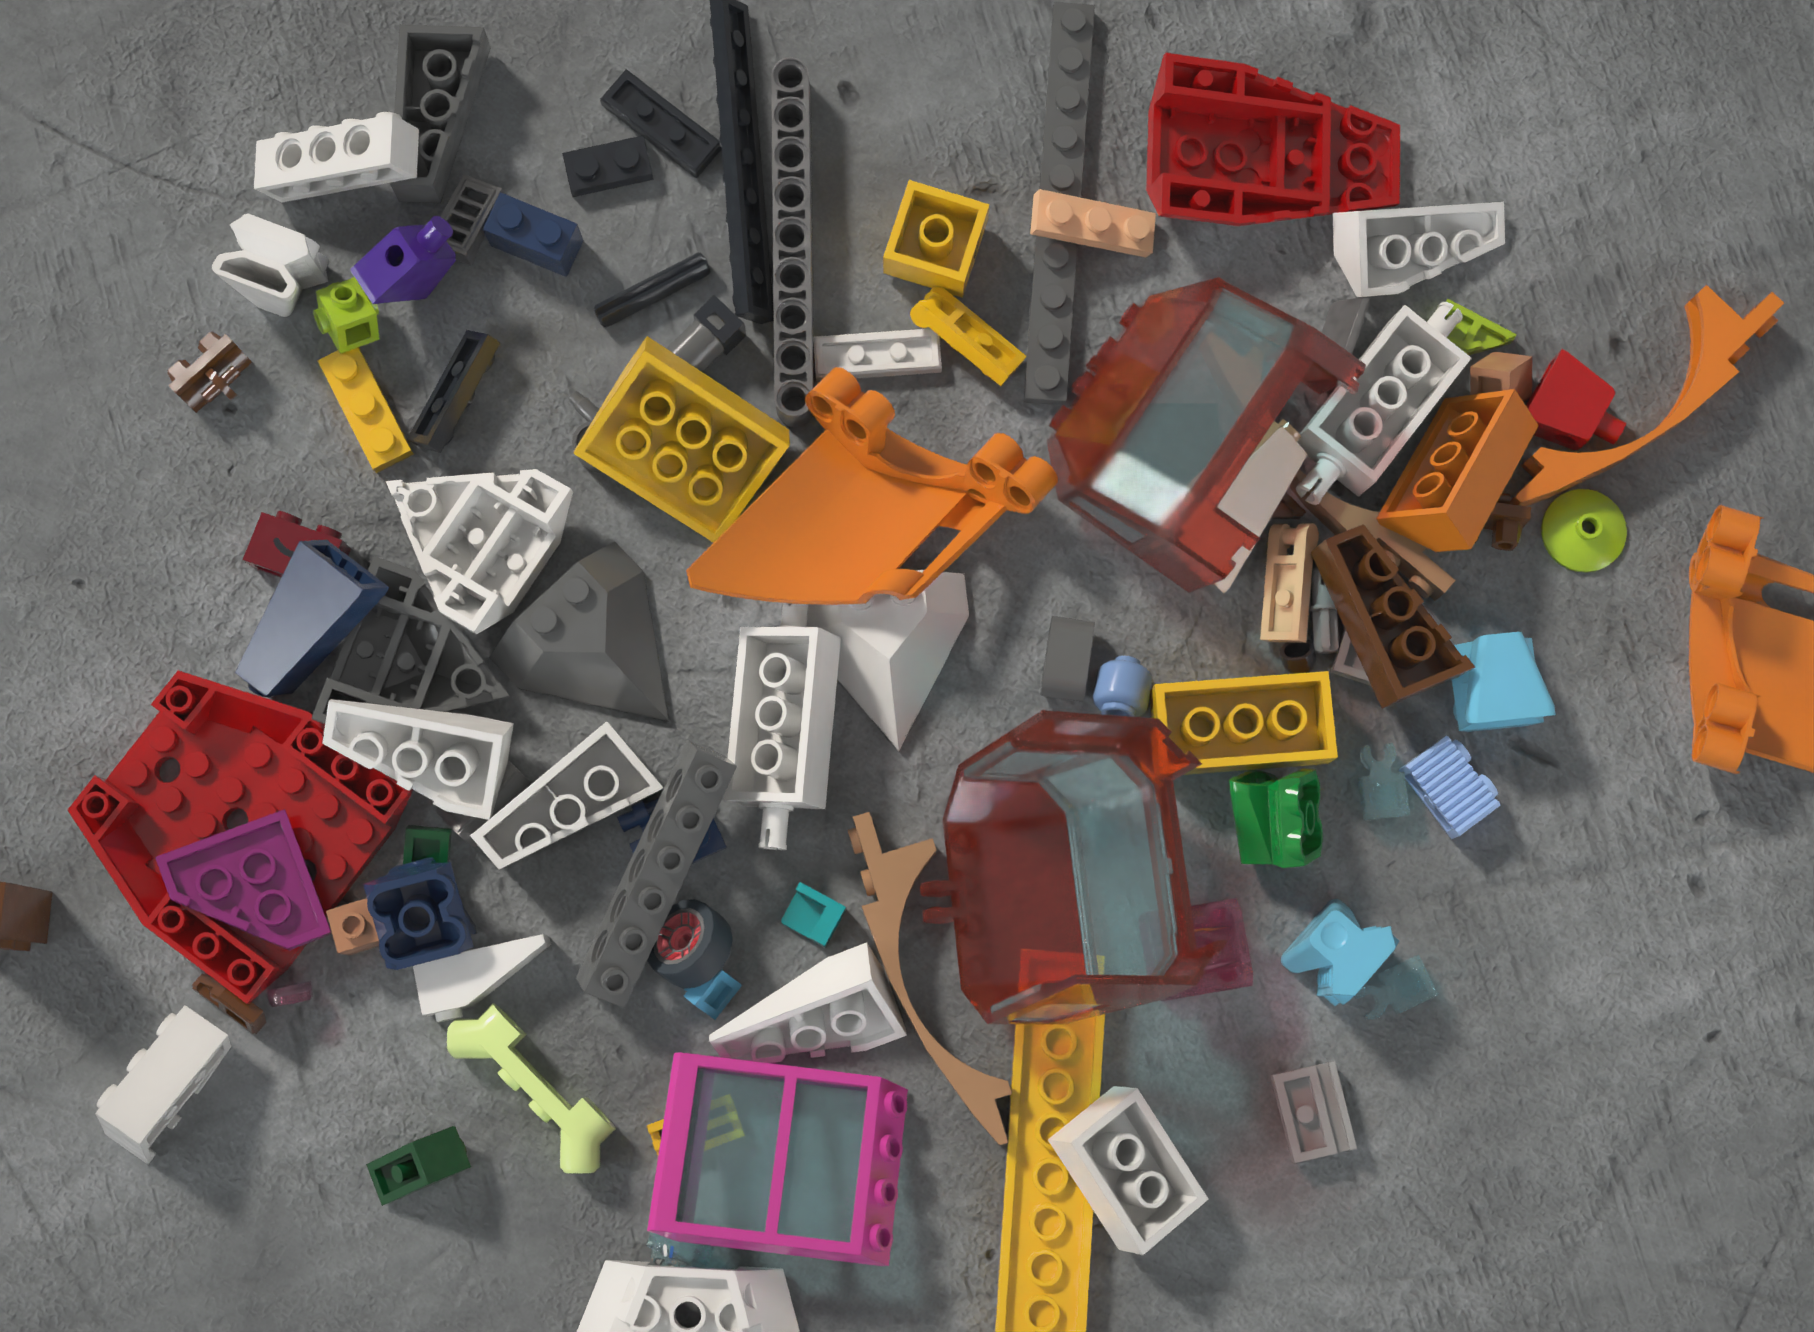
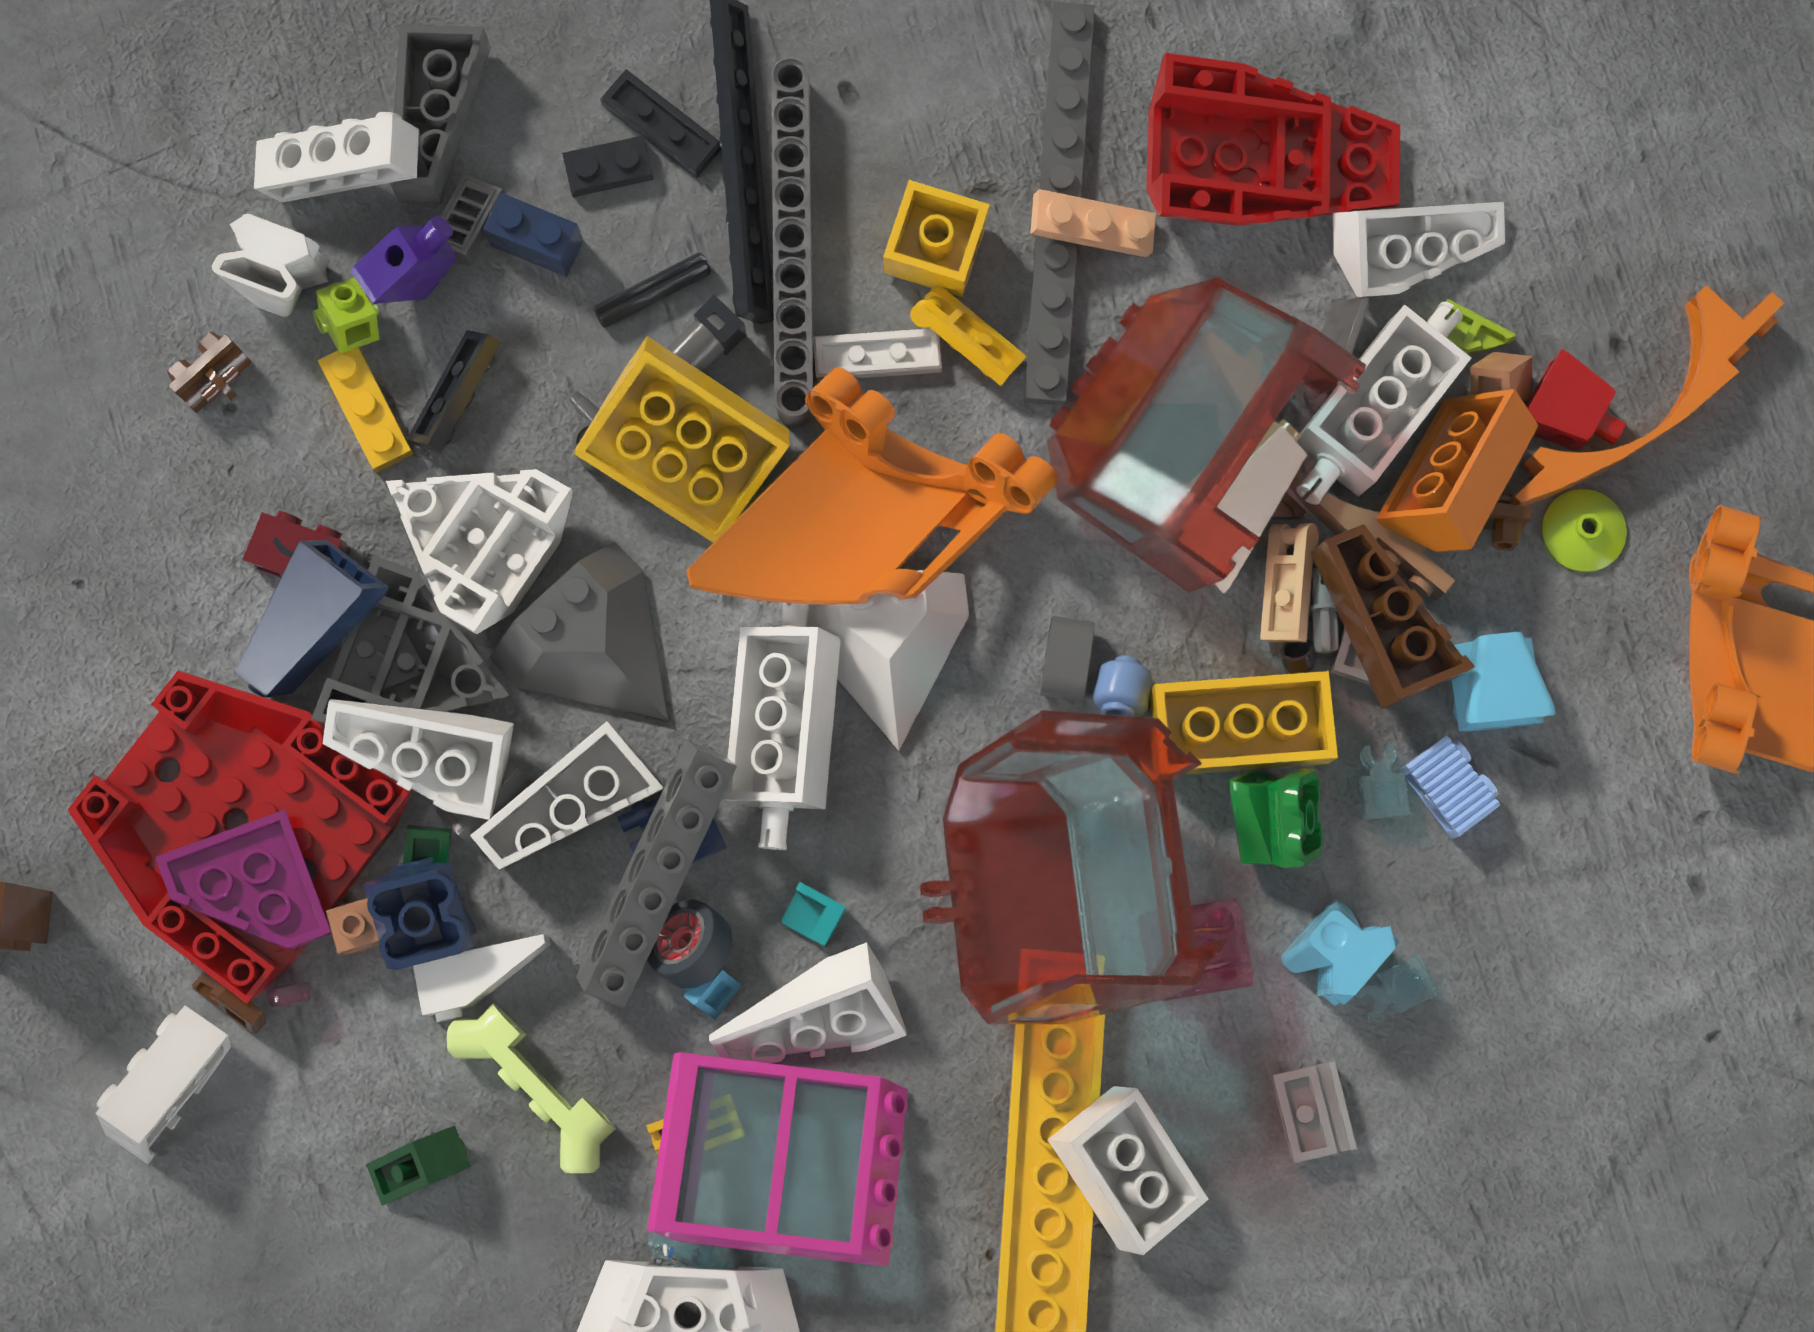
(892, 879): medium nougat slope -> none

